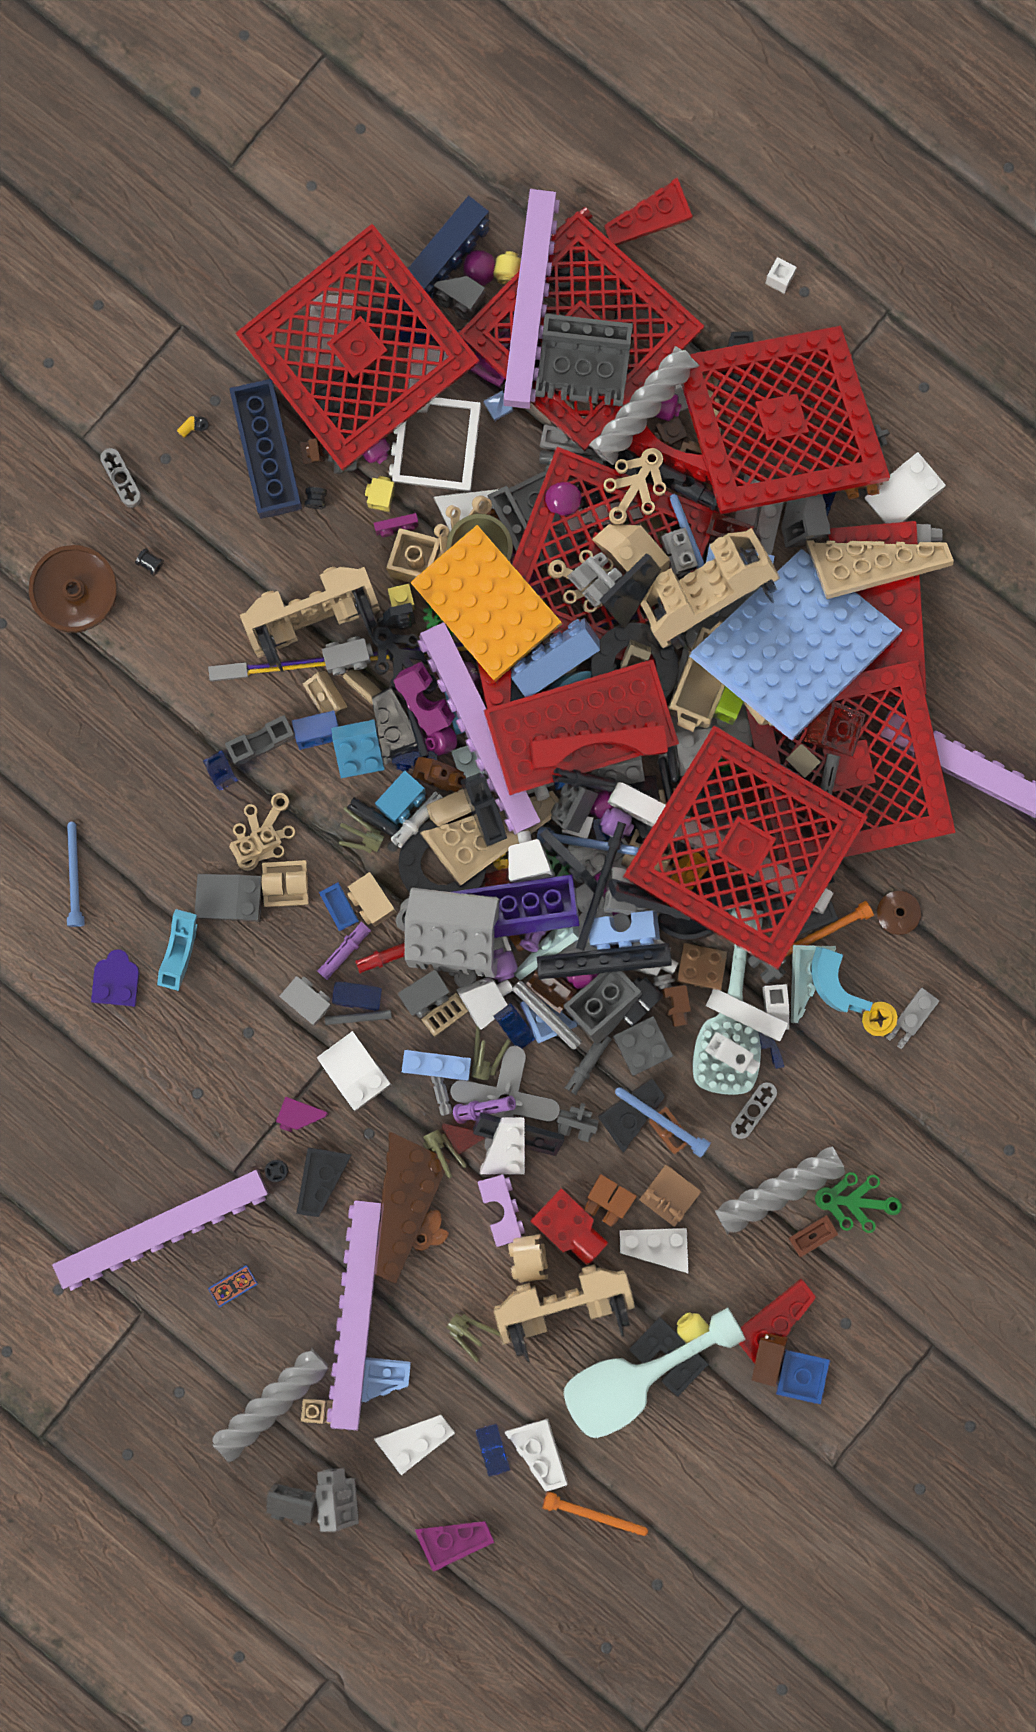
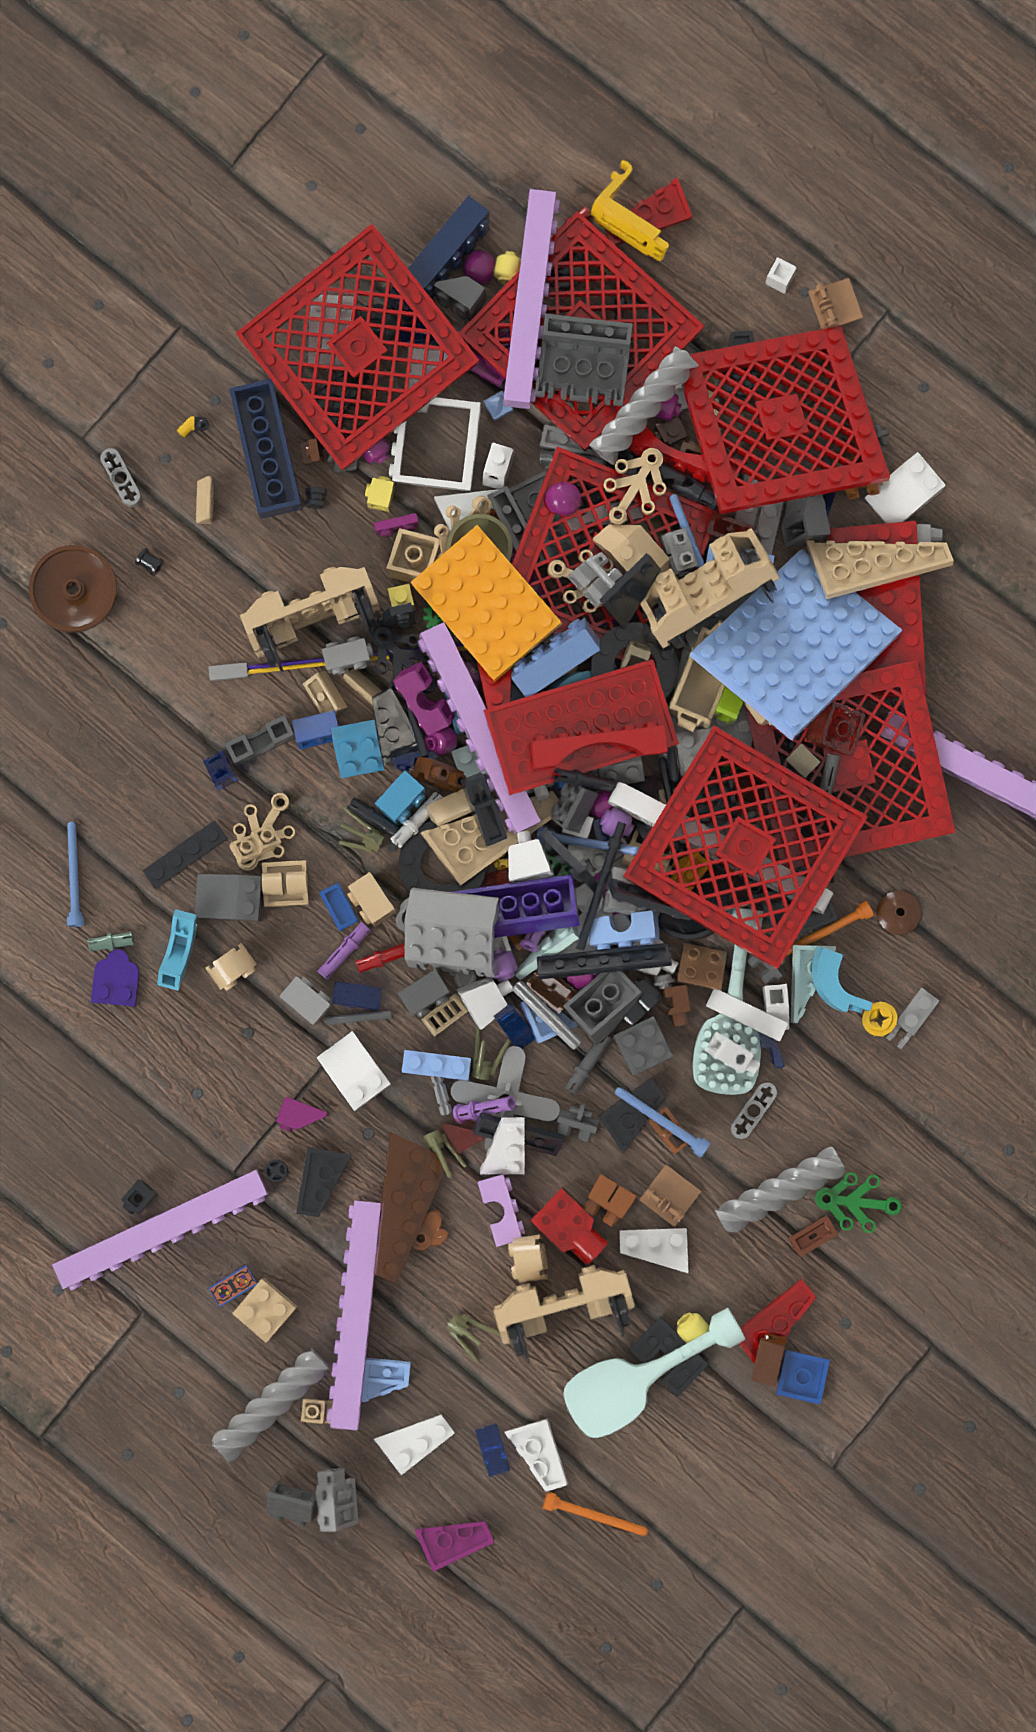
(110, 941): none -> sand green pin
(143, 1189): none -> black brick
(185, 854): none -> black plate
(205, 499): none -> tan slope
(232, 966): none -> tan brick
(265, 1310): none -> tan brick
(498, 465): none -> white torso
(624, 222): none -> yellow hinge
(835, 304): none -> medium nougat hinge

